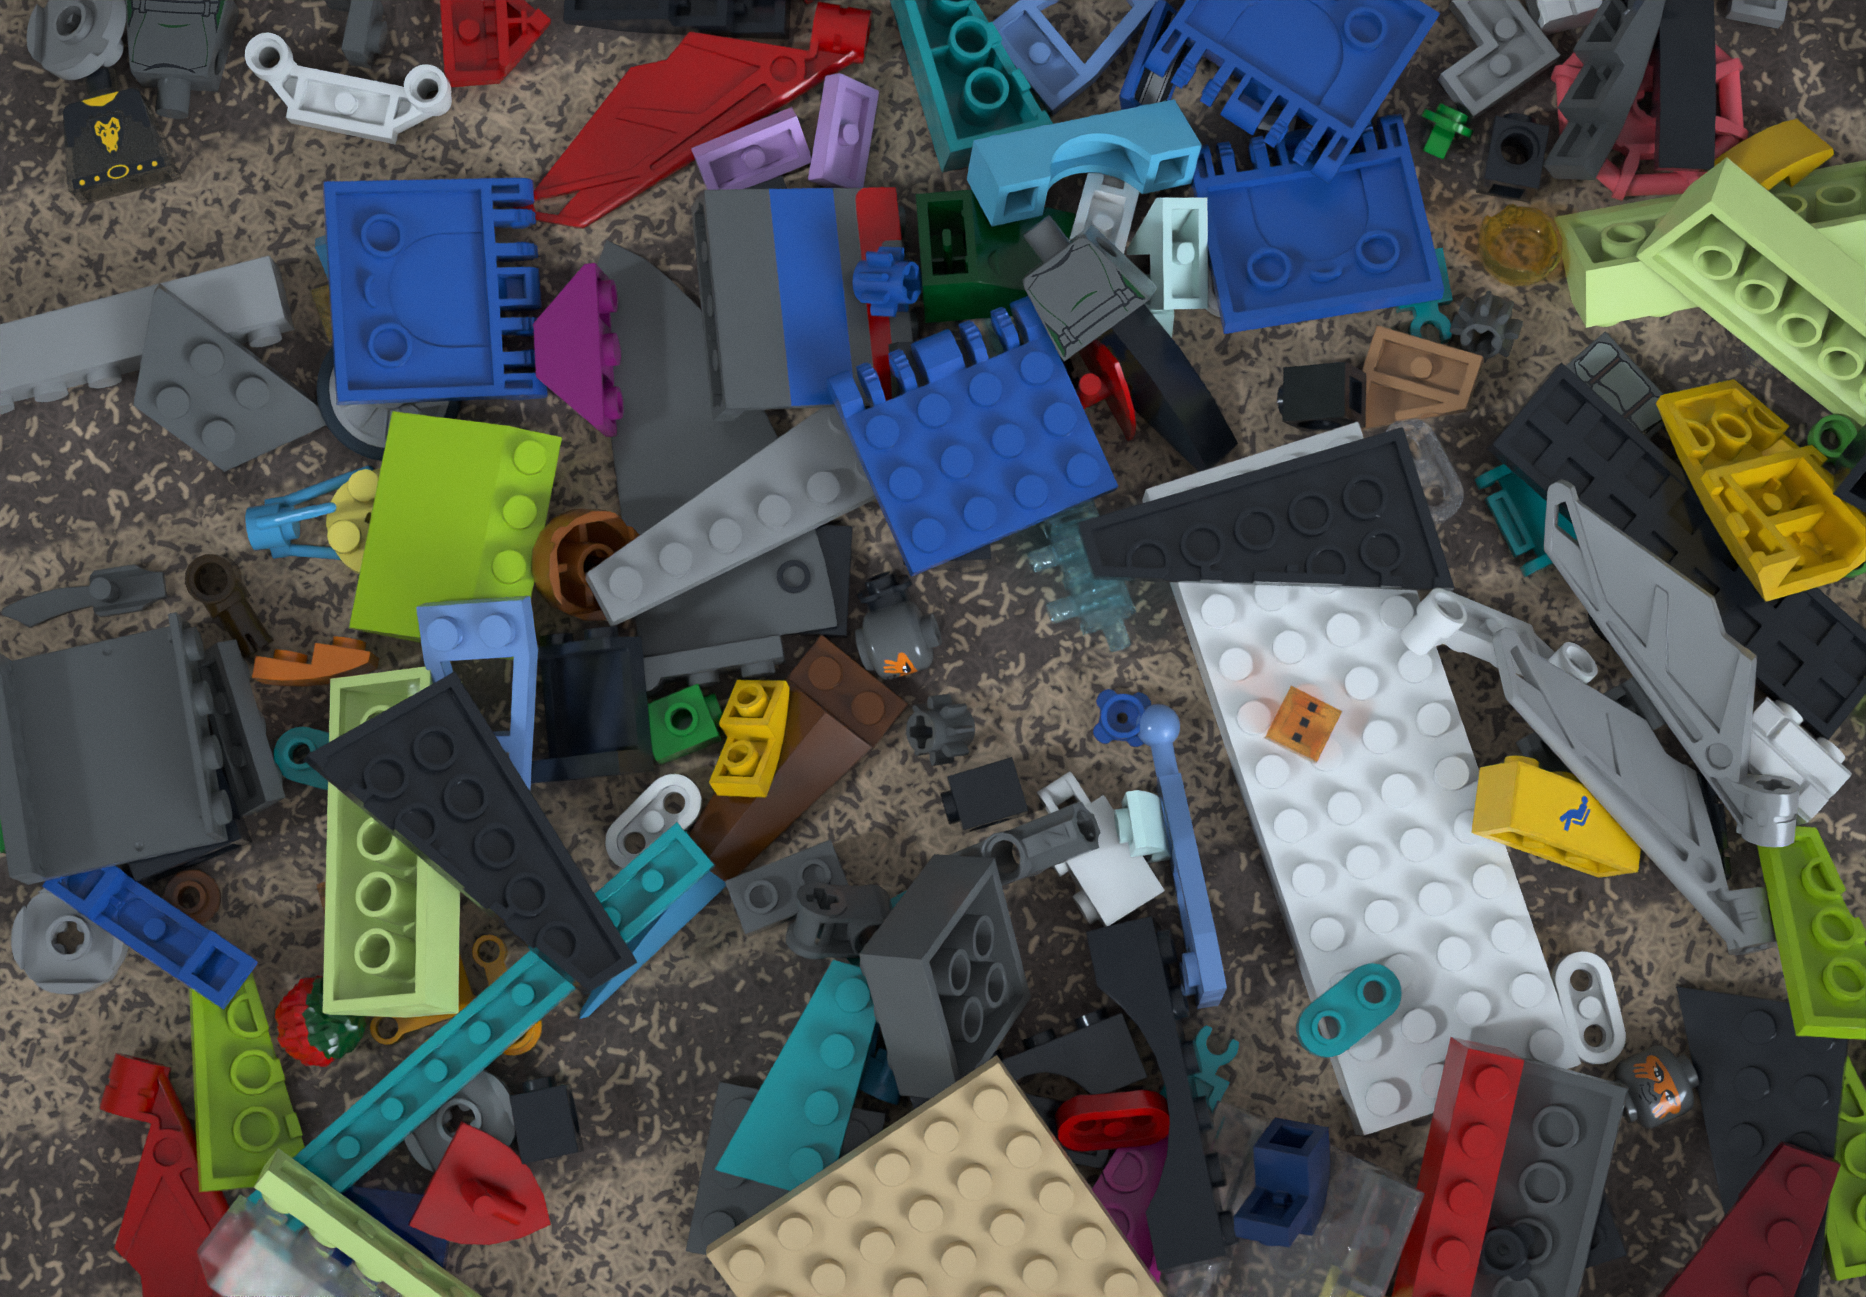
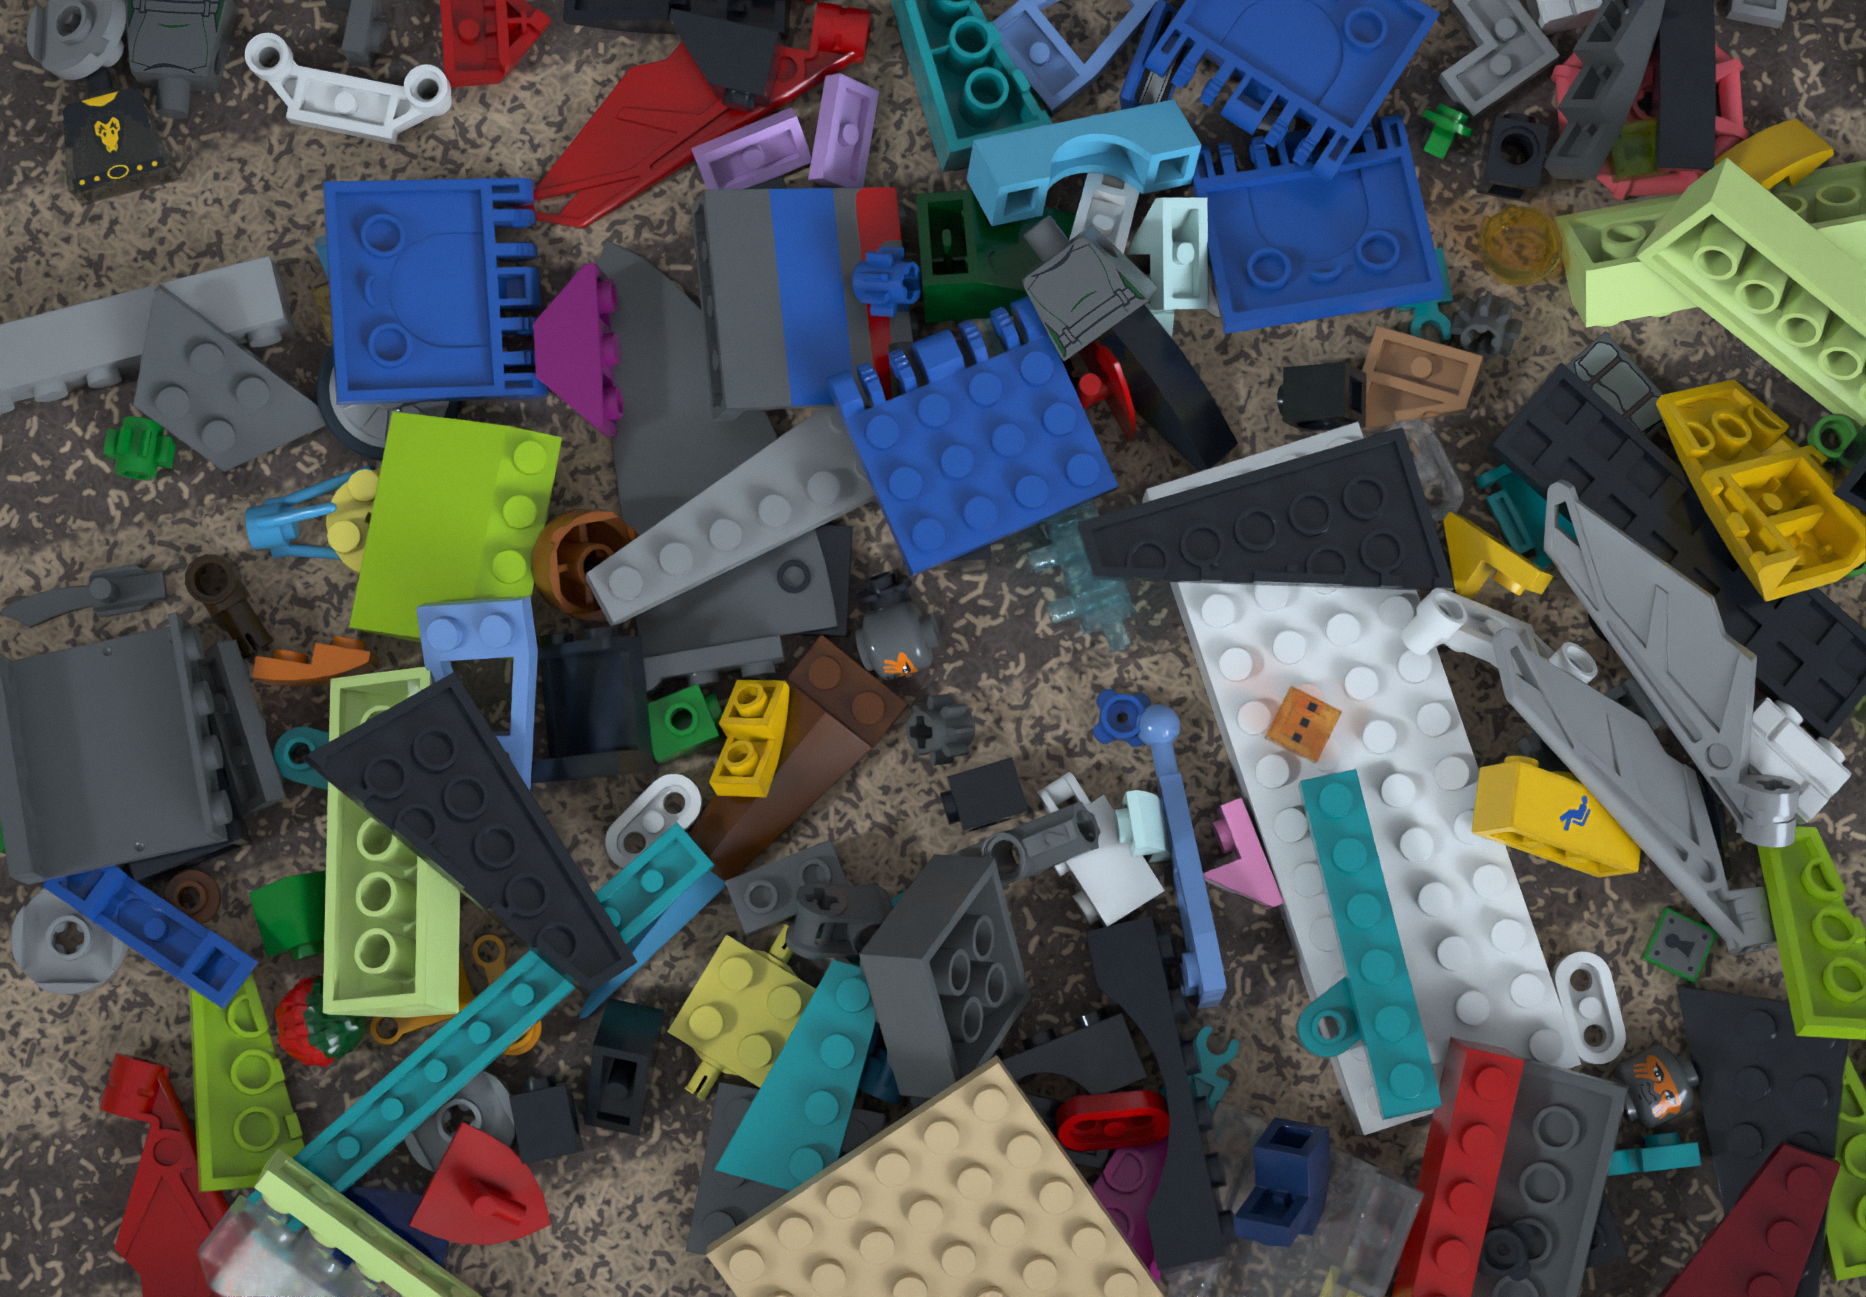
(139, 448): none -> green gear
(292, 915): none -> green brick
(623, 1066): none -> black slope
(732, 56): none -> black slope
(741, 1012): none -> light yellow plate
(1250, 873): none -> bright pink slope
(1369, 945): none -> teal plate
(1477, 553): none -> yellow slope
(1634, 152): none -> clear neon green tile
(1660, 1153): none -> teal plate
(1678, 945): none -> tile

